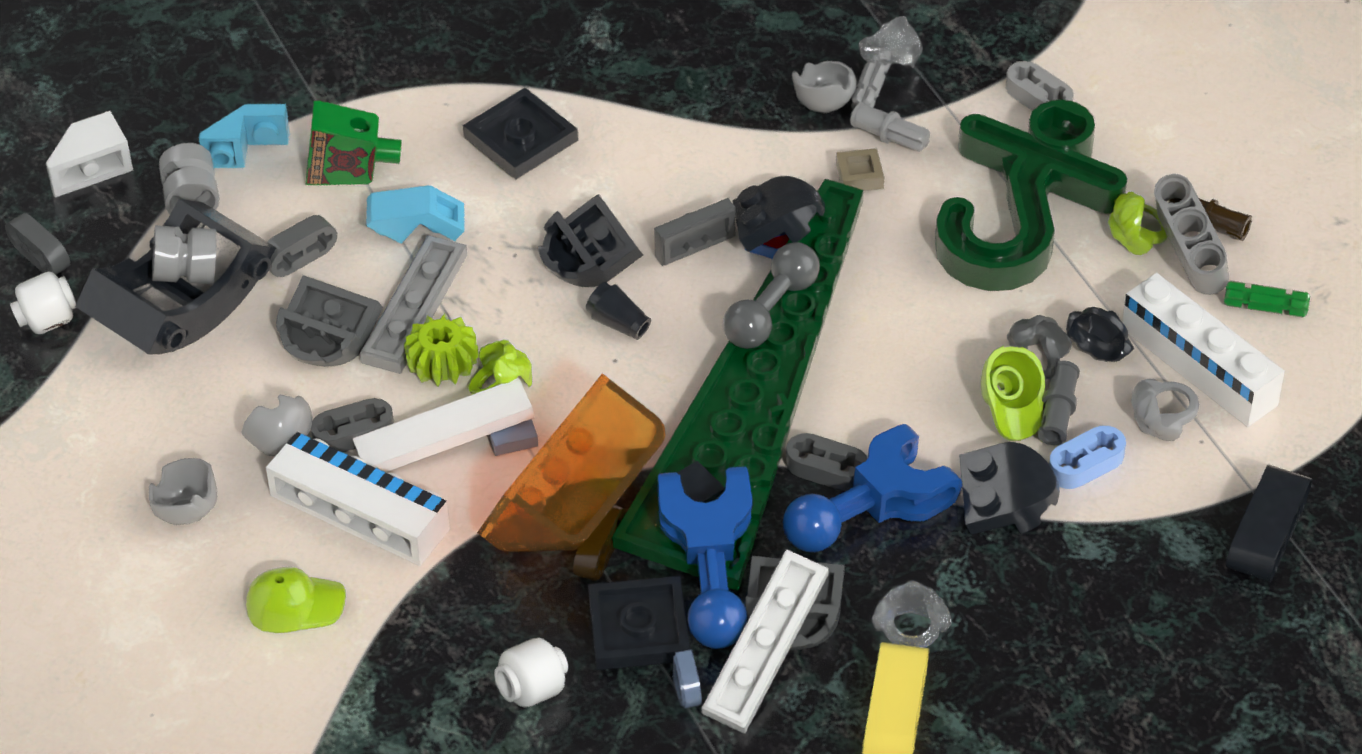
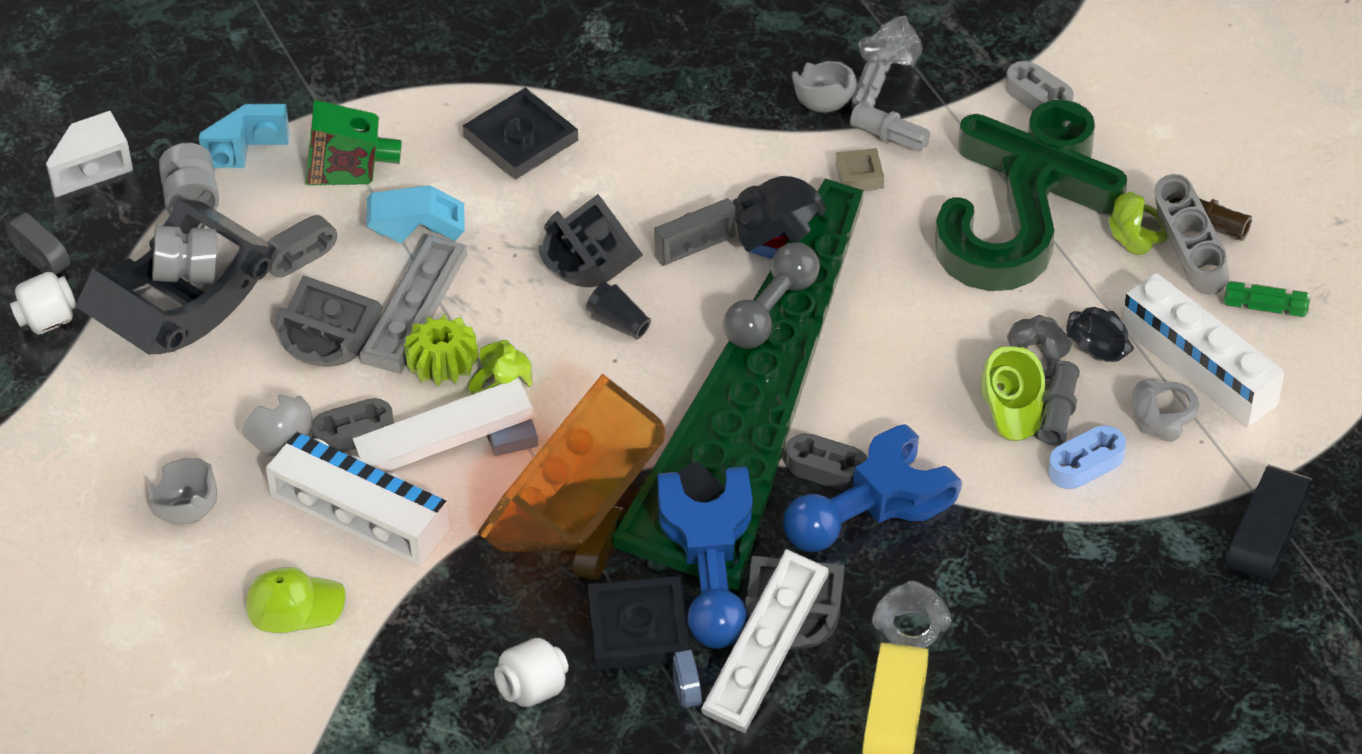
(1006, 487): black slope -> none

